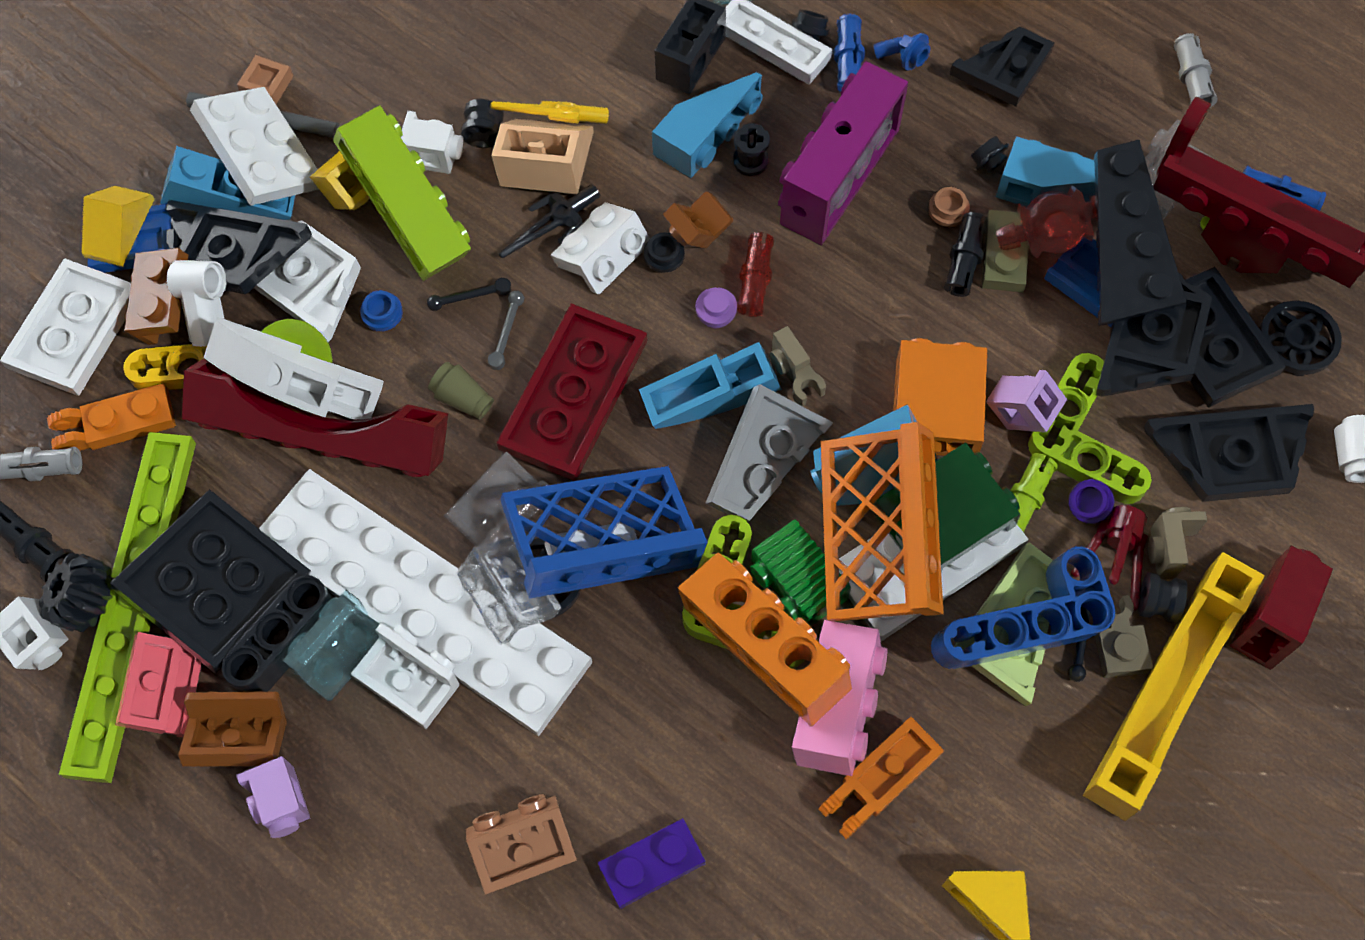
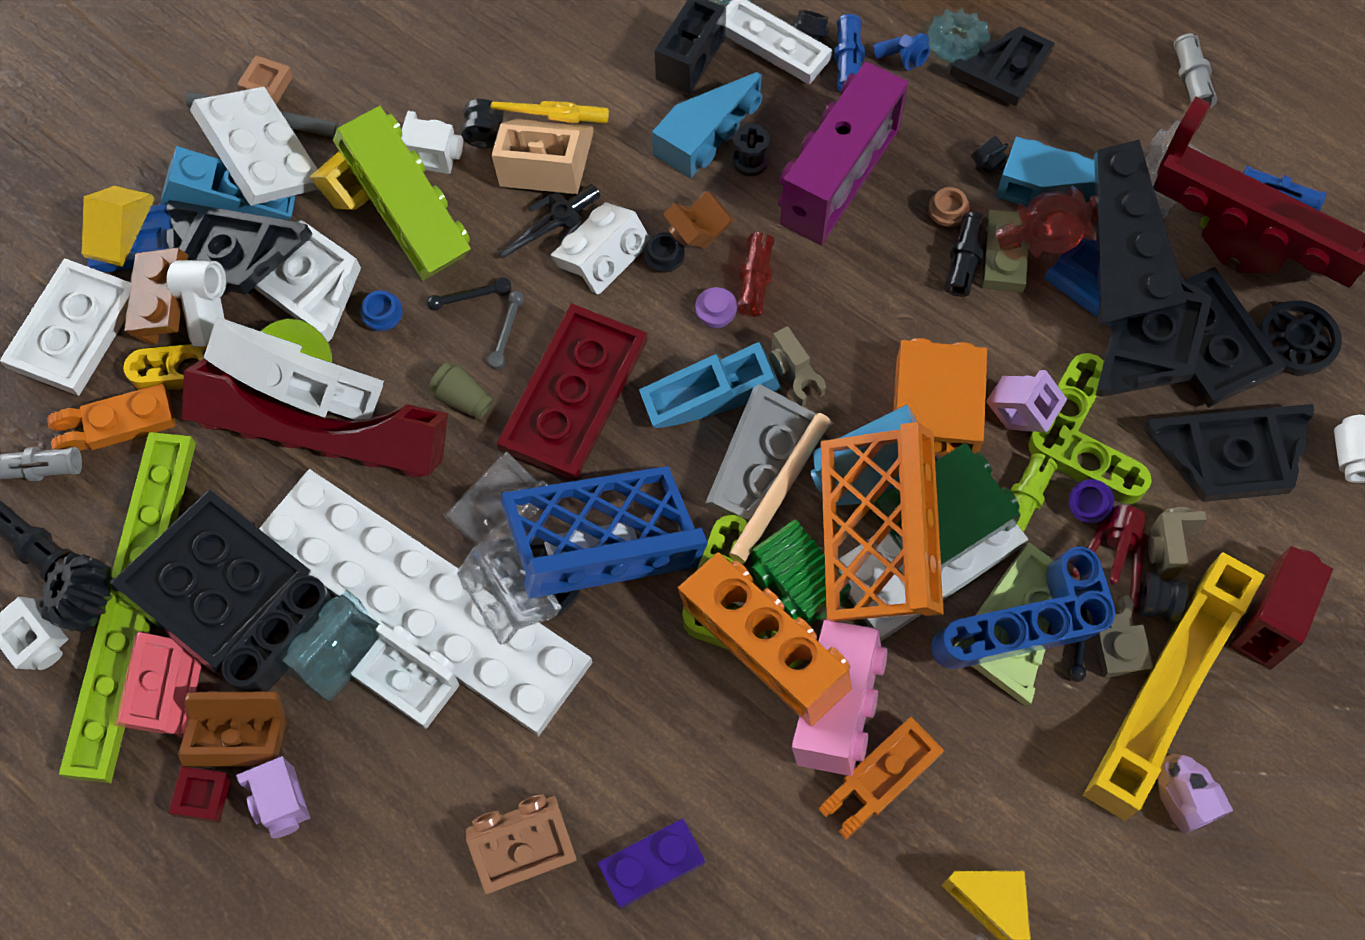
(200, 794): none -> dark red plate
(779, 488): none -> light nougat bar
(953, 46): none -> clear light blue gear
(1190, 793): none -> lavender rock

